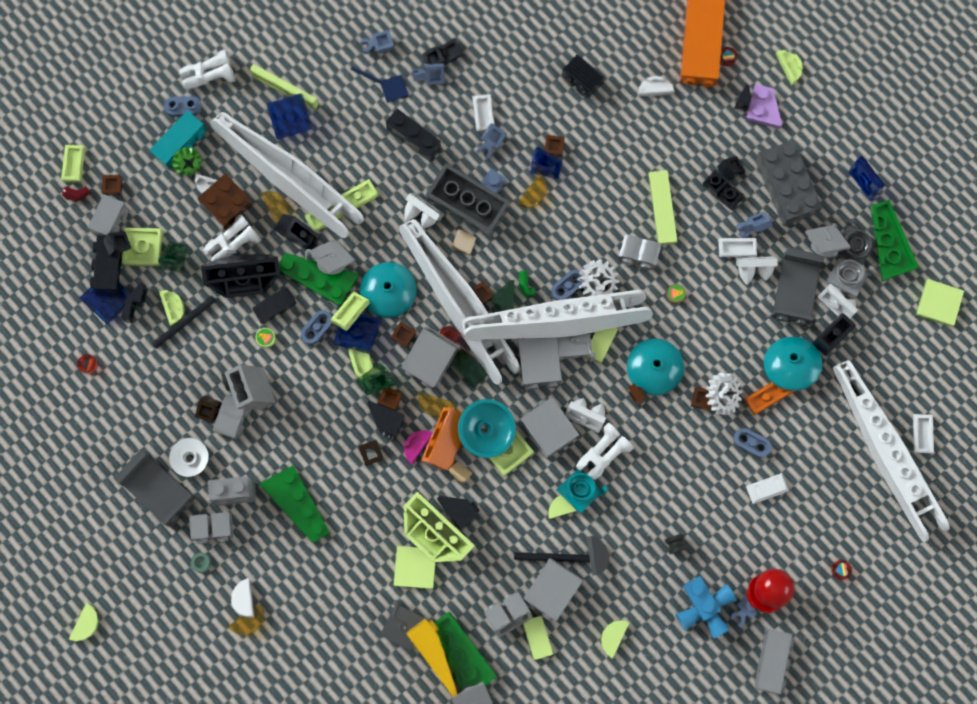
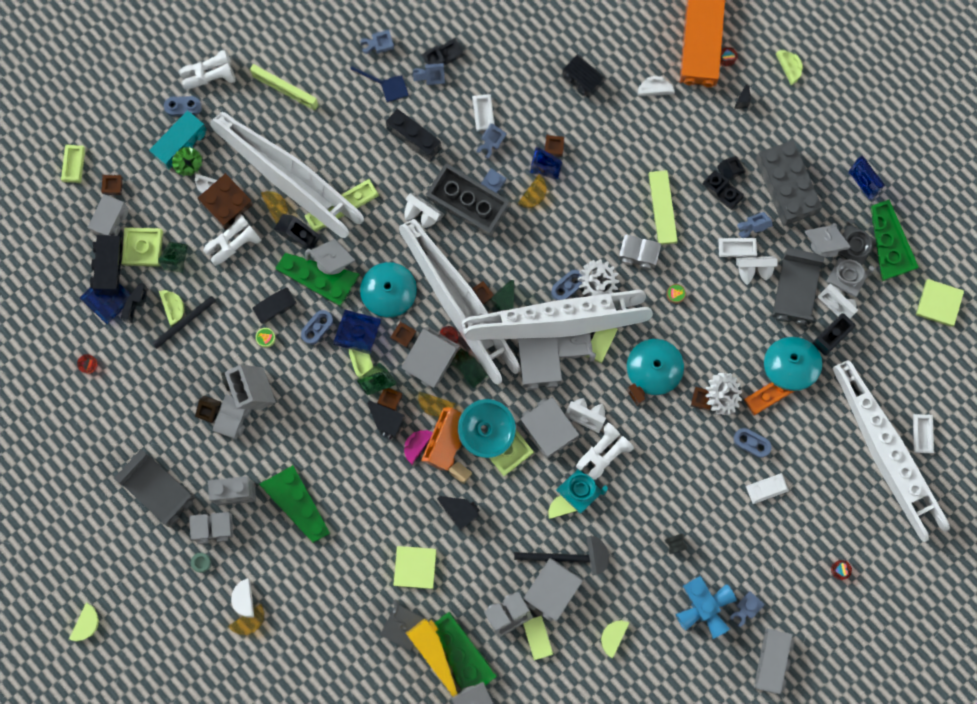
(75, 195): dark red arm -> none
(116, 243): black slope -> none
(182, 450): white dish -> none
(241, 274): black wedge -> none
(289, 116): clear blue tile -> none
(350, 311): yellowish green tile -> none
(371, 452): dark brown slope -> none
(433, 532): yellowish green wedge -> none
(463, 242): tan slope -> none
(523, 283): green arm -> none
(763, 107): lavender wing -> none
(770, 590): red tile -> none

